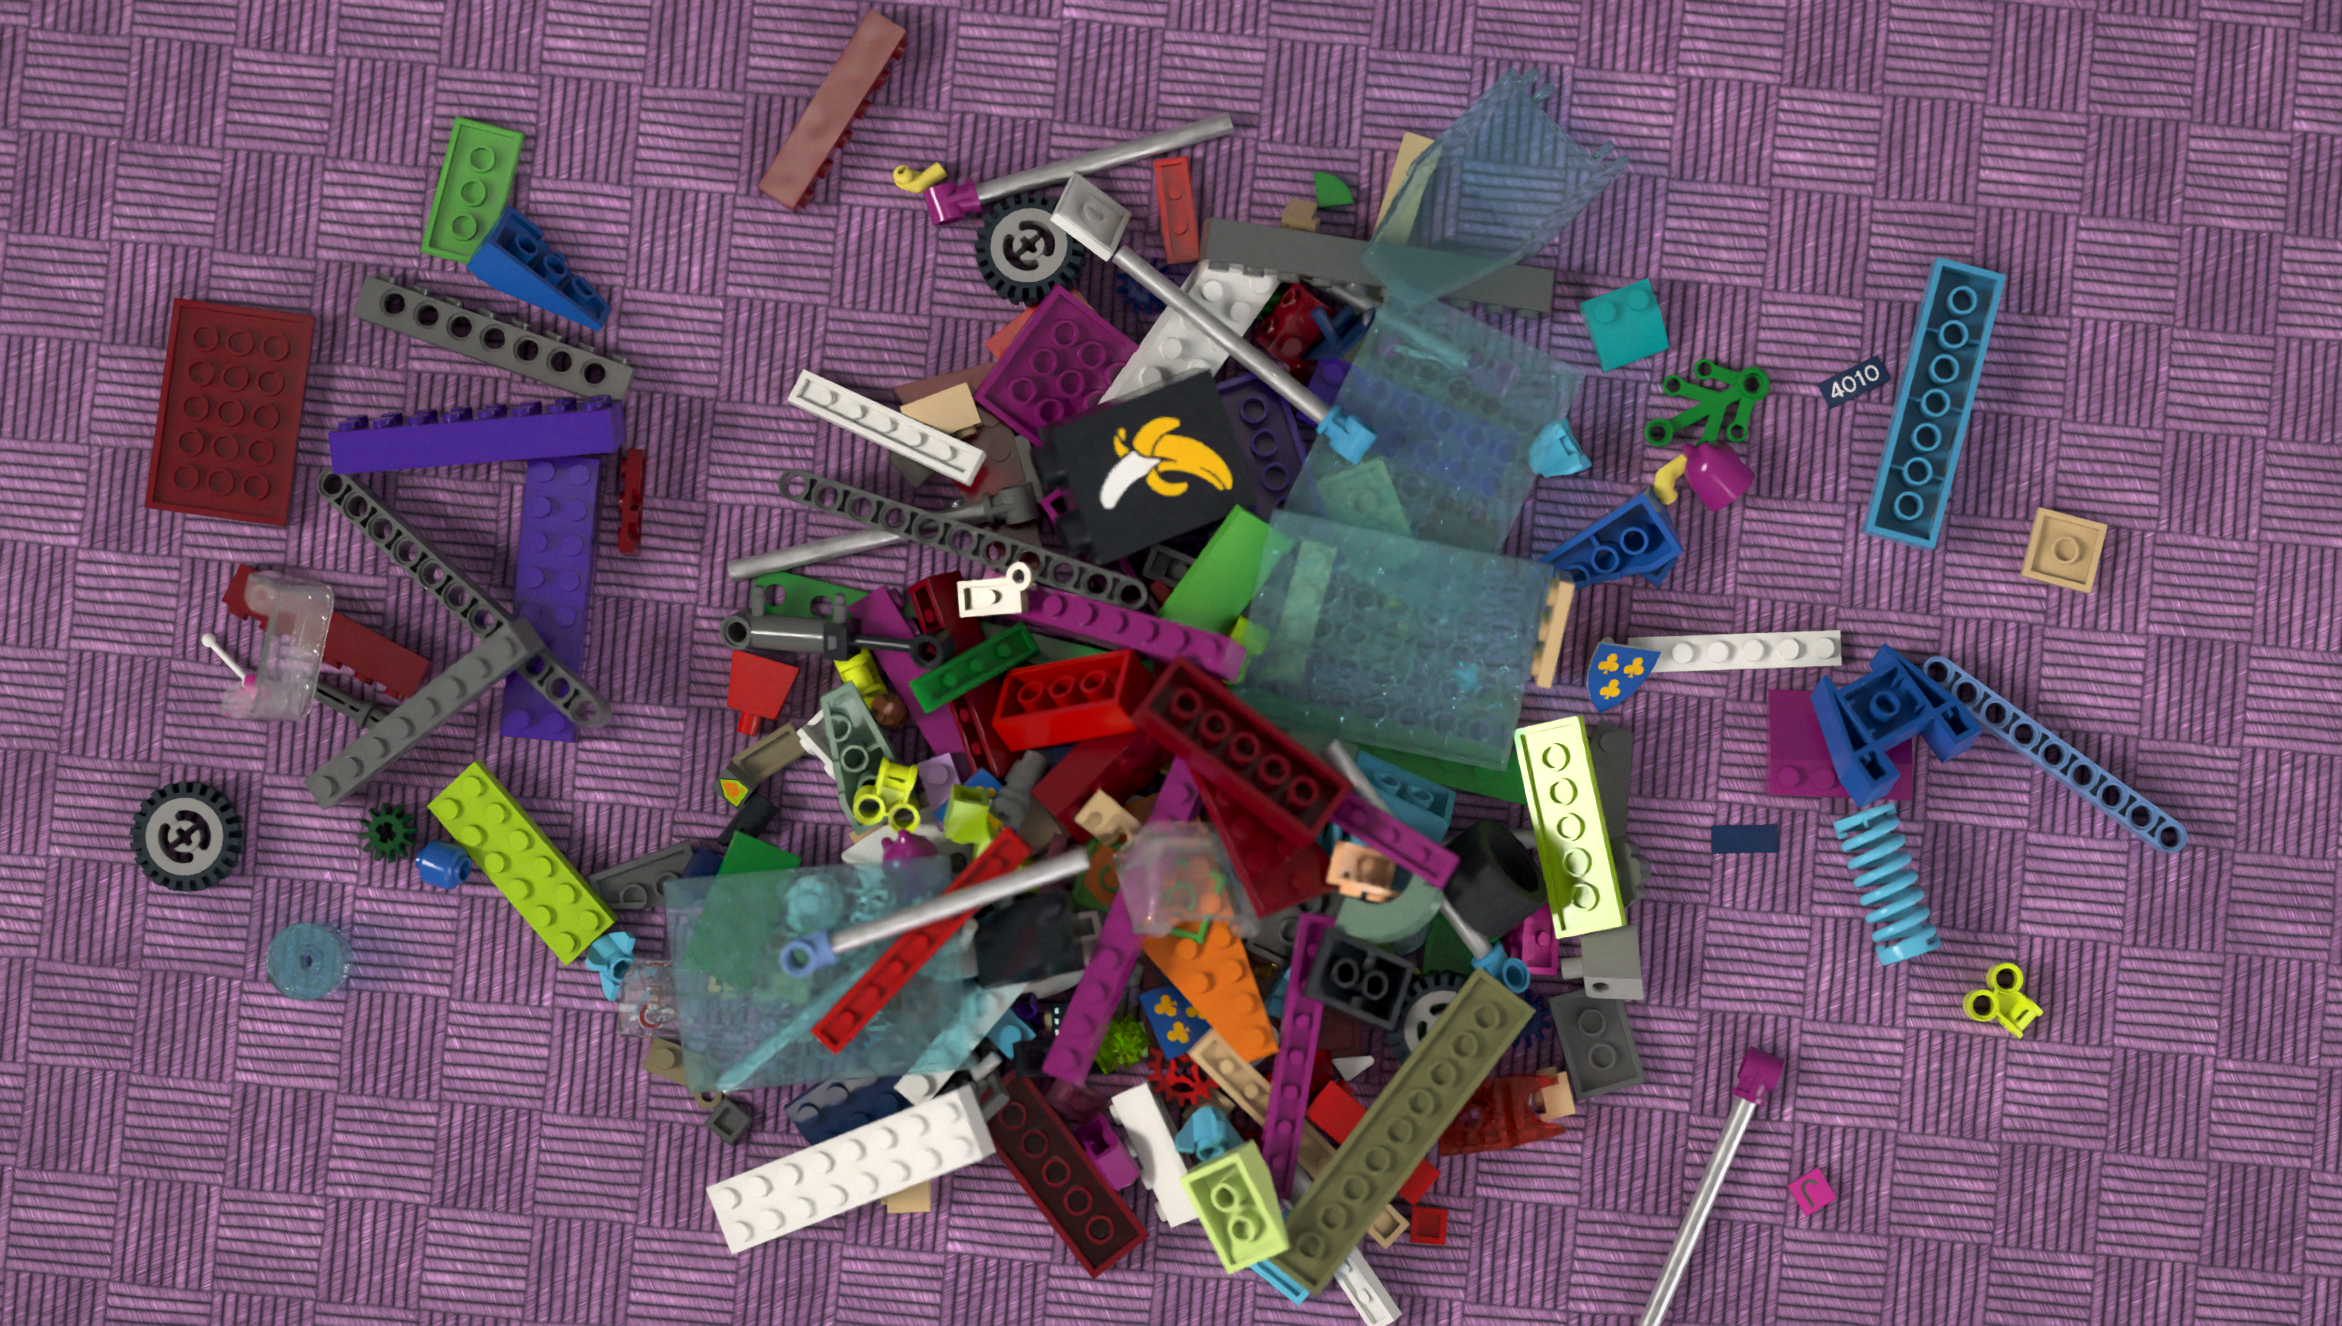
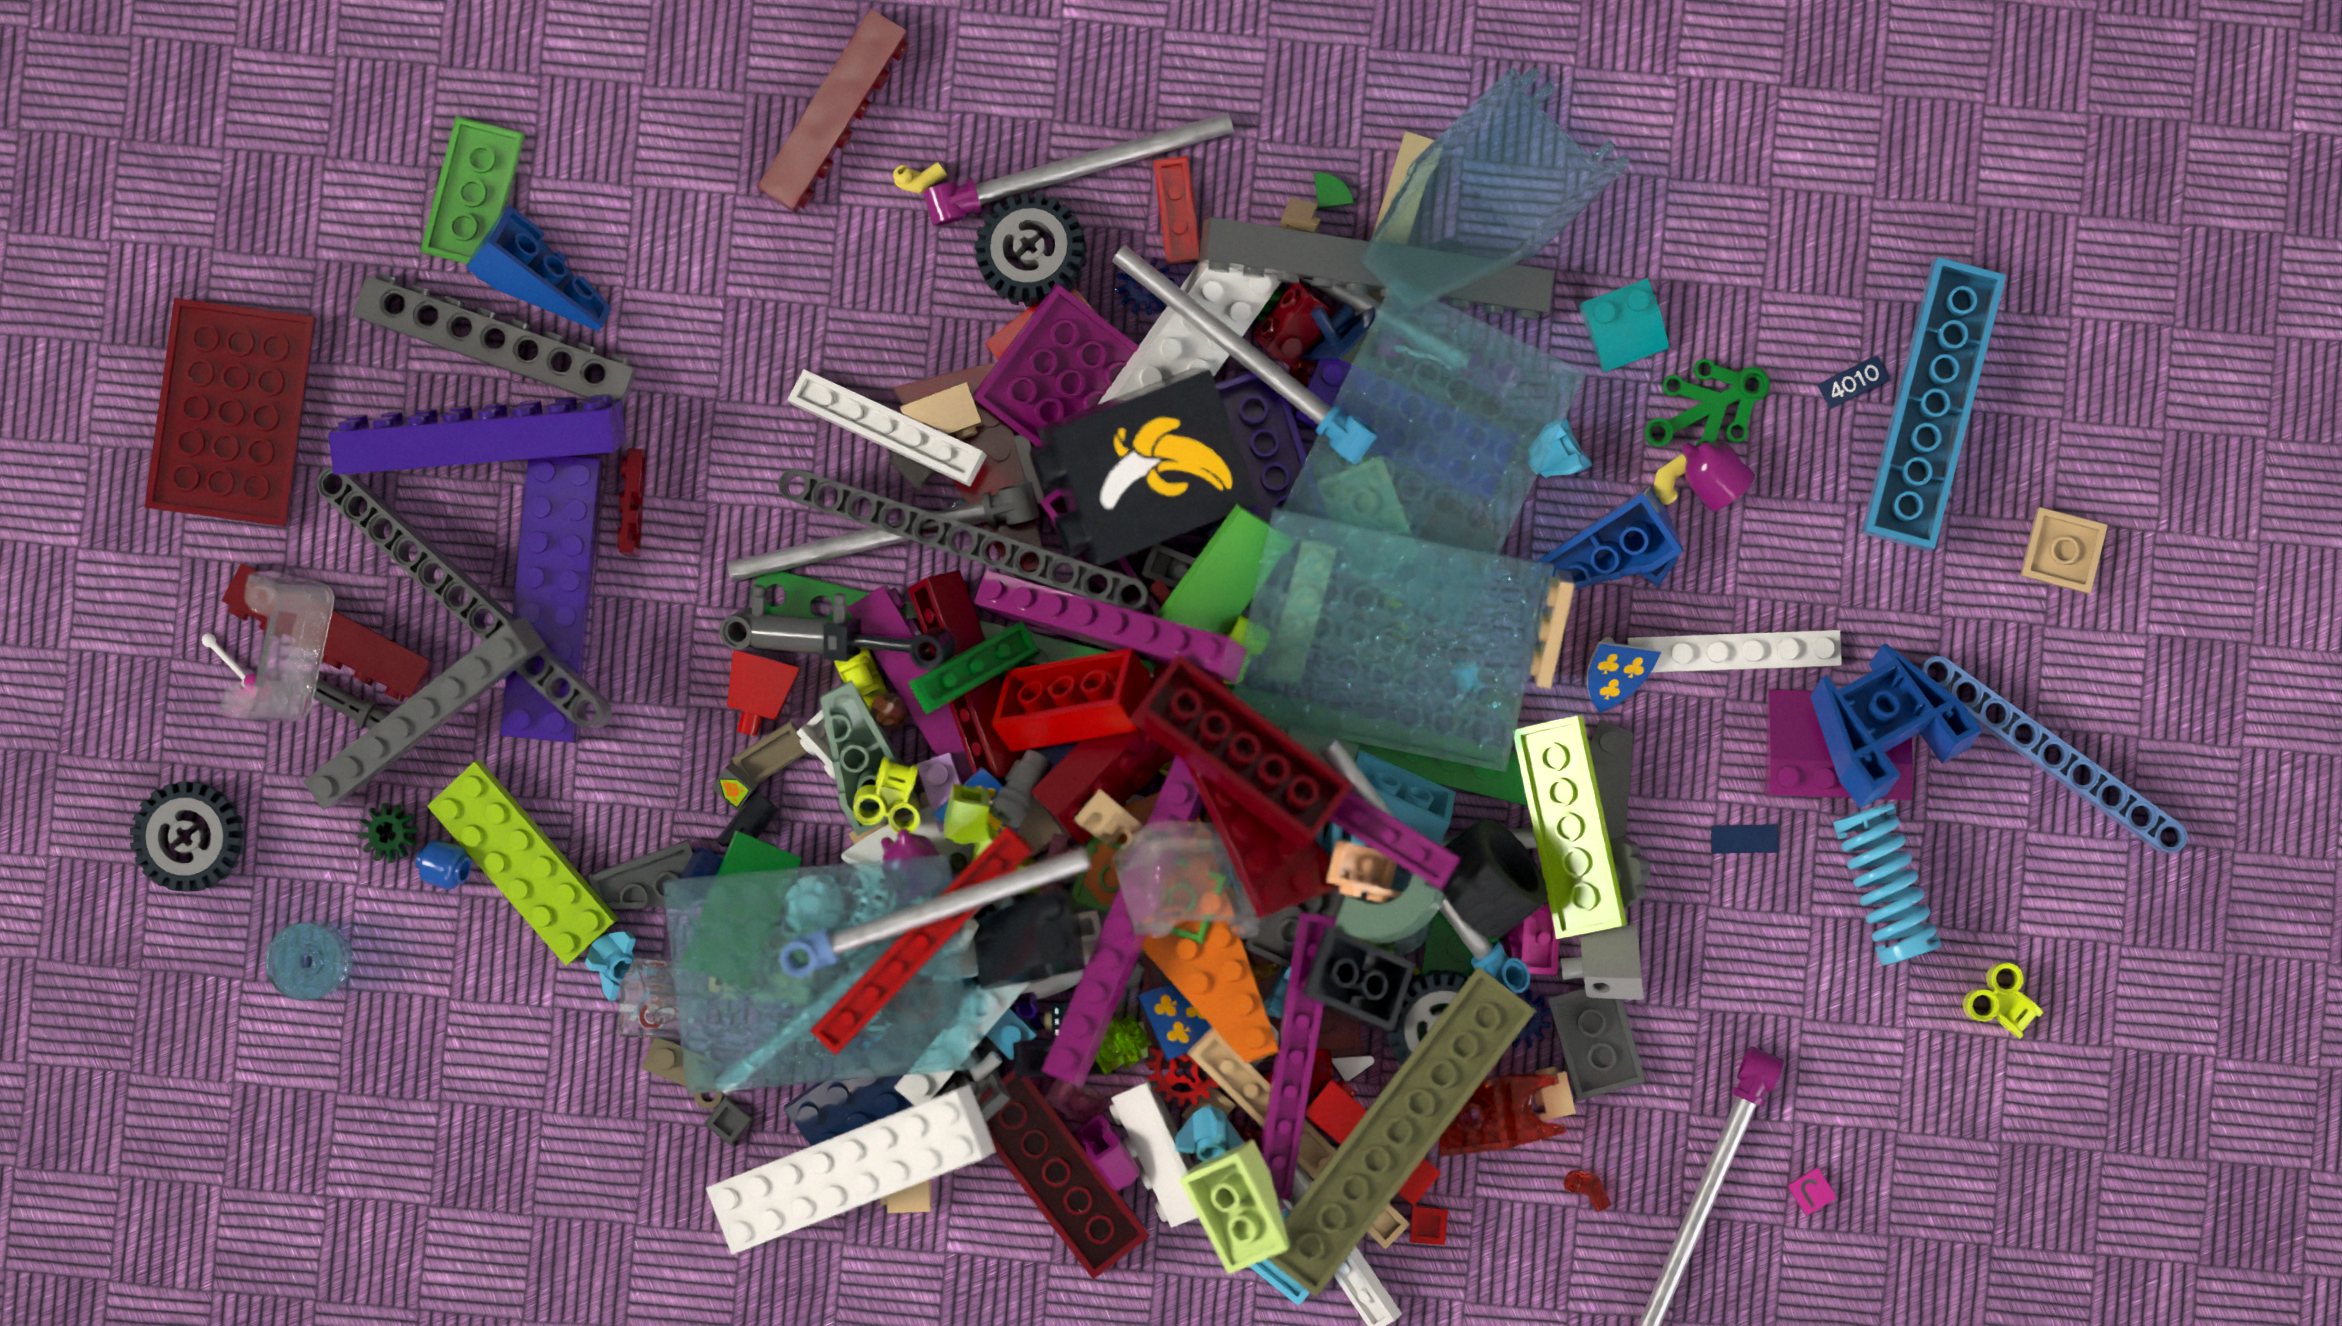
(997, 594): hinge -> none
(1091, 216): white tile -> none
(1587, 1184): none -> clear red arm

